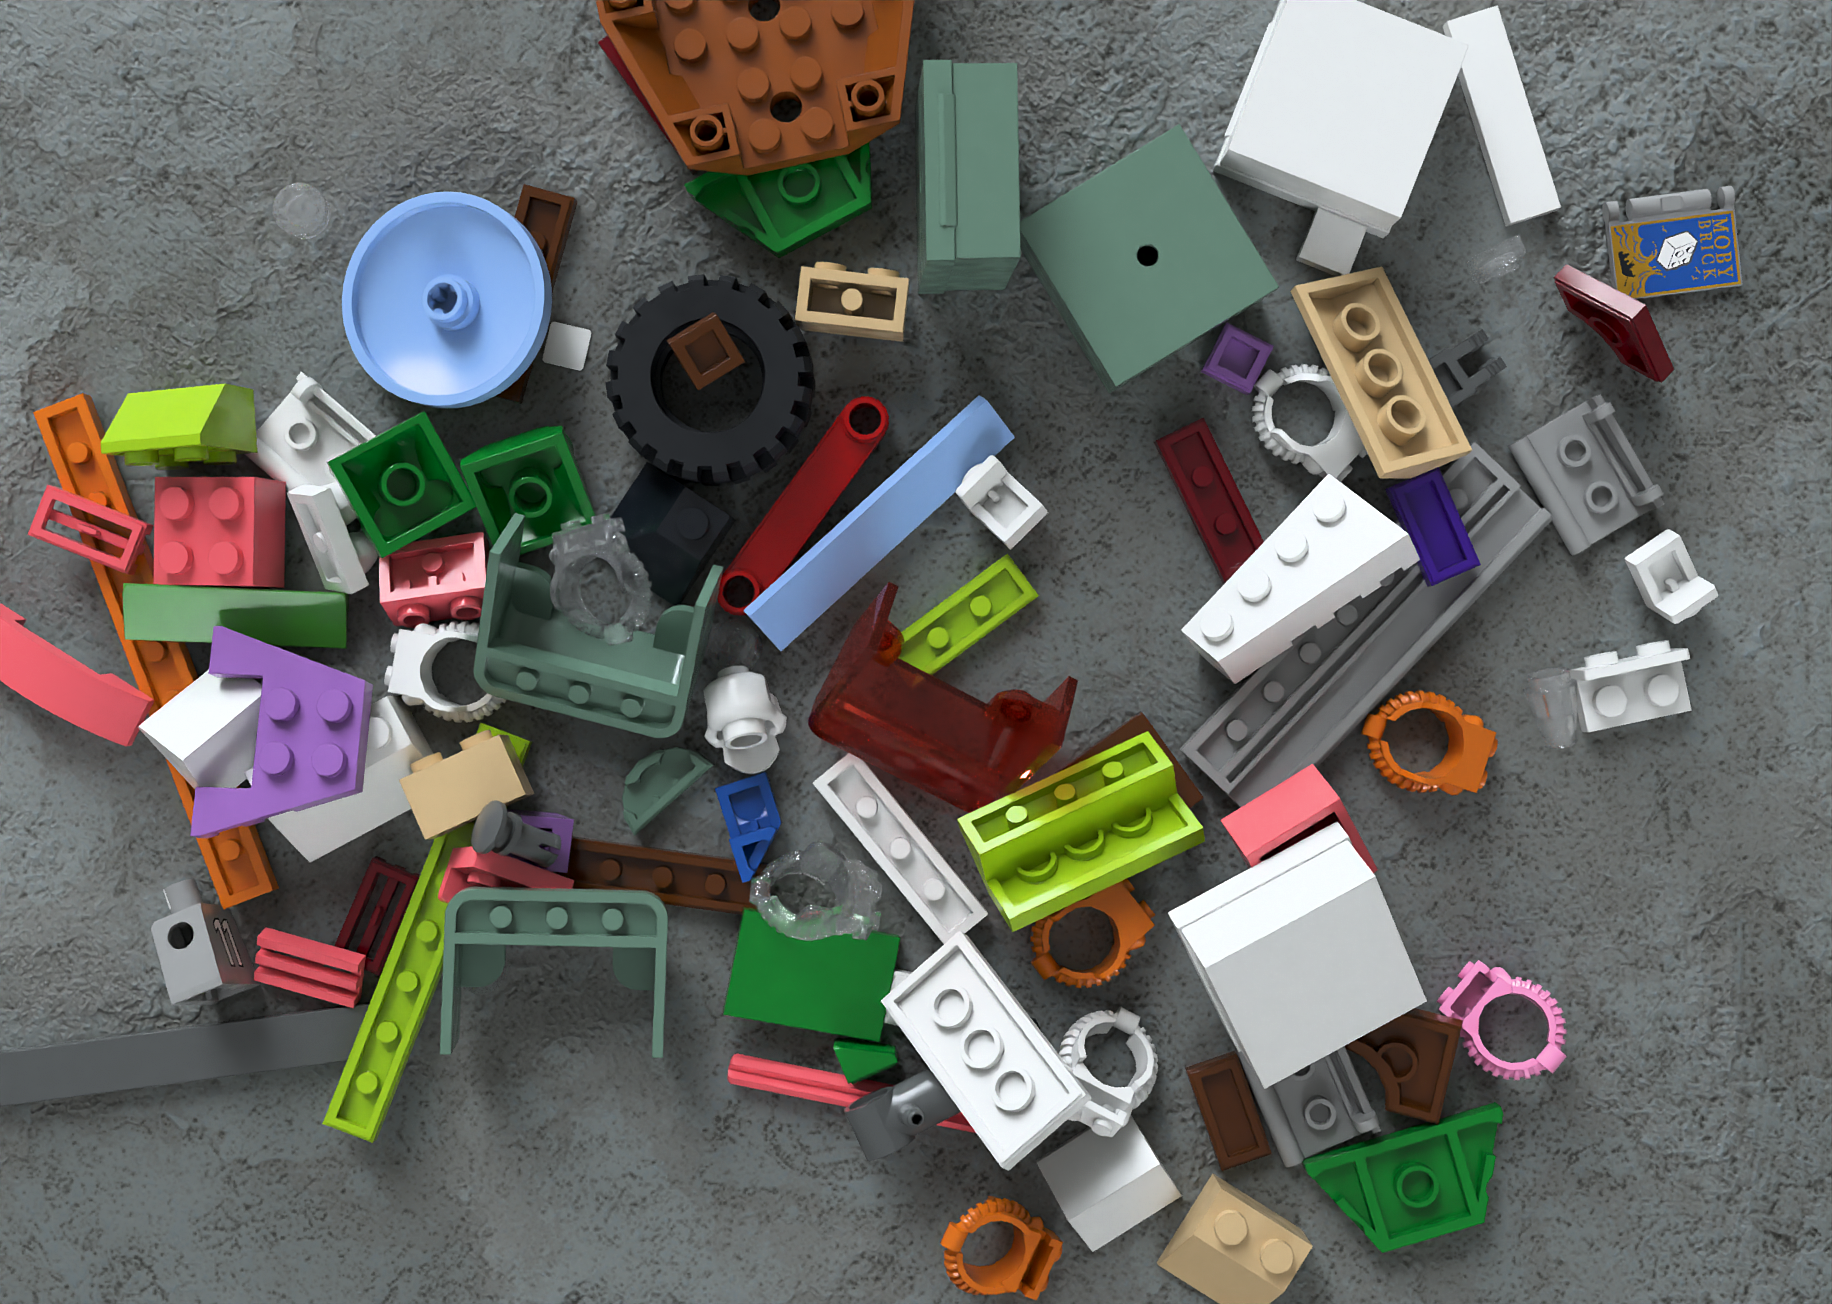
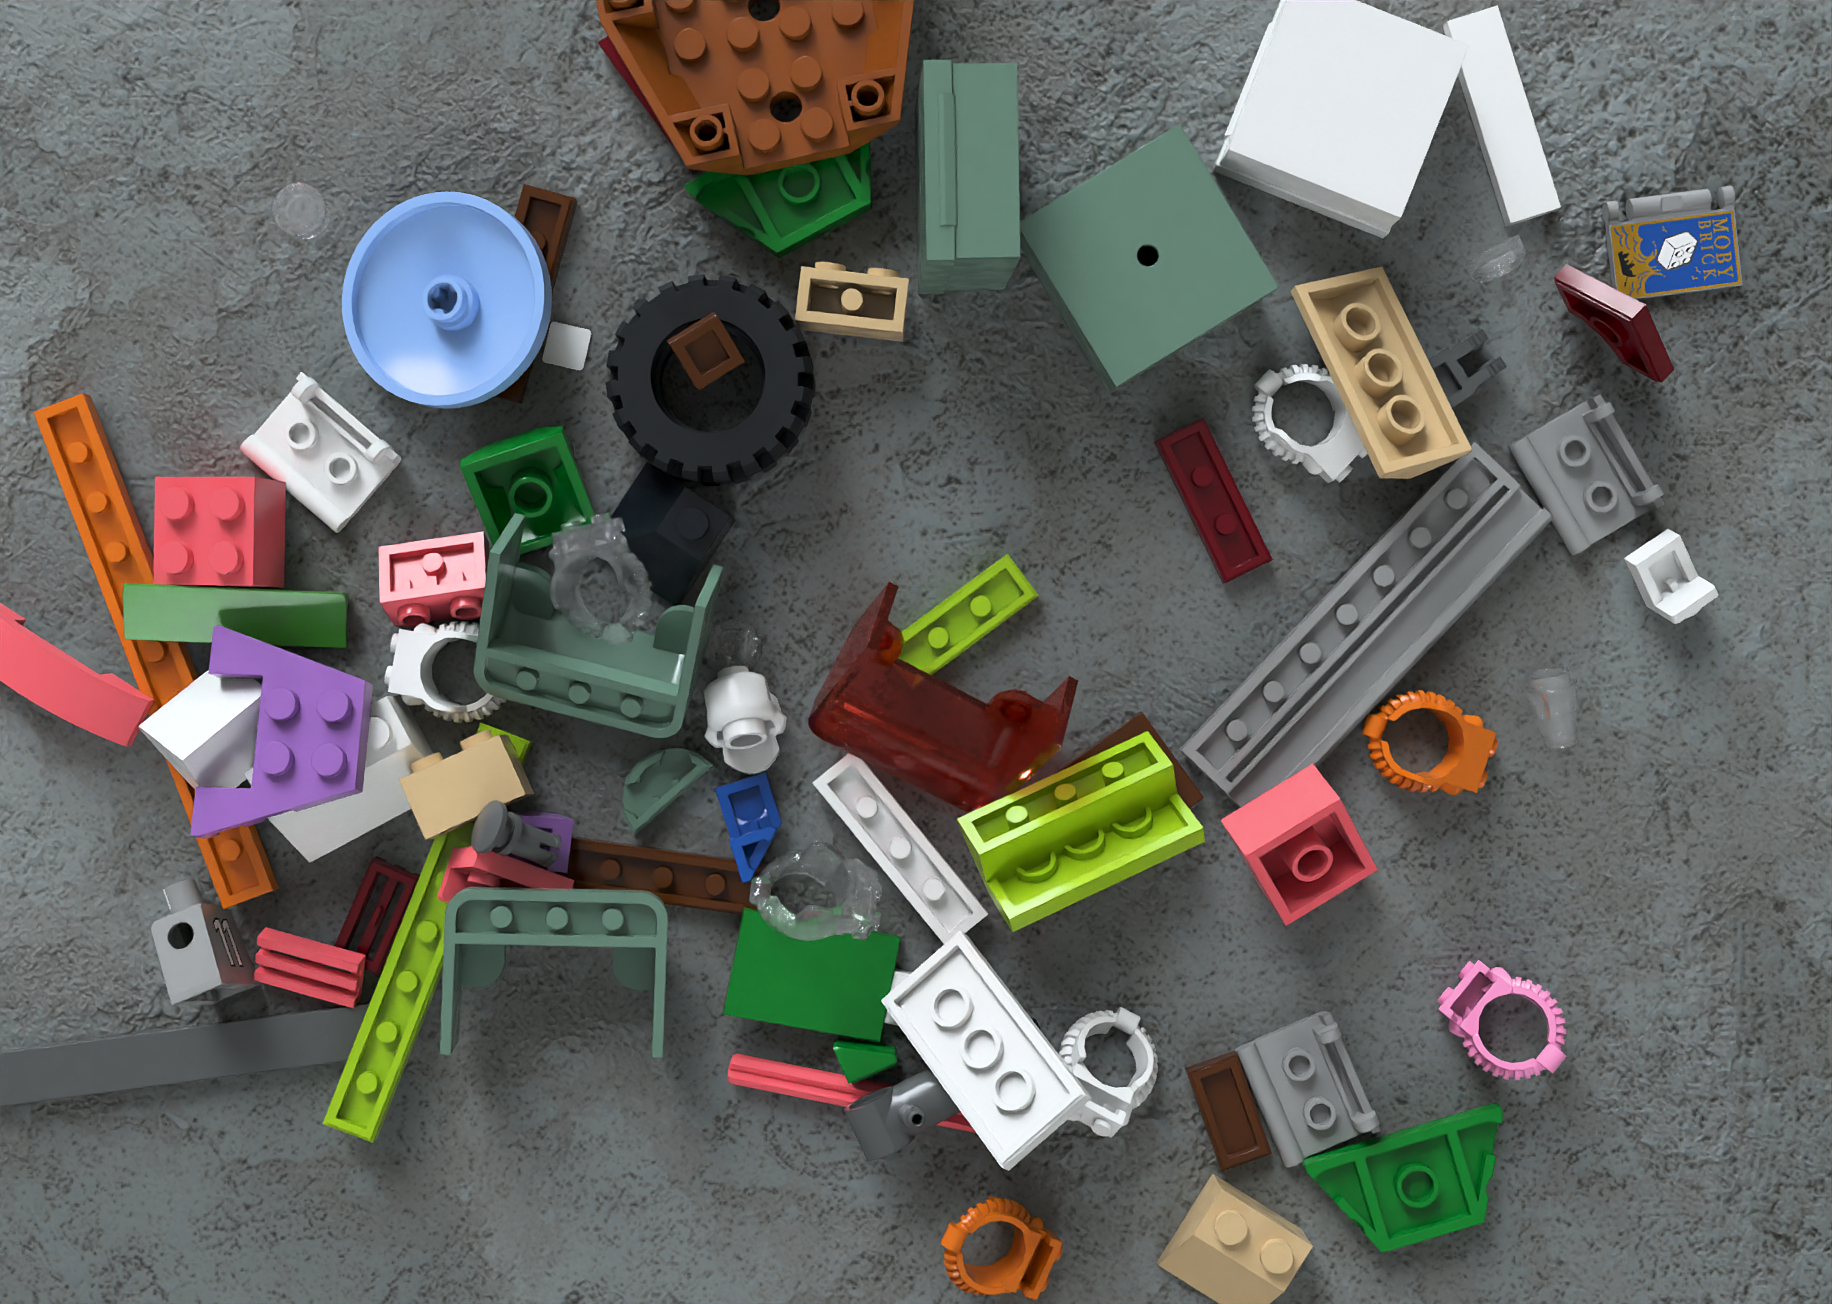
(132, 545): coral tile -> none
(183, 426): lime slope -> none
(338, 555): white tile -> none
(401, 484): green slope -> none
(804, 502): red piece -> none
(878, 523): light blue tile -> none
(1000, 501): white bracket -> none
(1107, 1182): white slope -> none
(1129, 924): orange piece -> none
(1237, 359): medium lavender tile -> none
(1298, 578): white wedge -> none
(1299, 954): white container -> none
(1331, 243): white tile -> none
(1413, 1061): reddish brown tile -> none
(1434, 526): dark purple tile -> none
(1631, 688): white bracket -> none

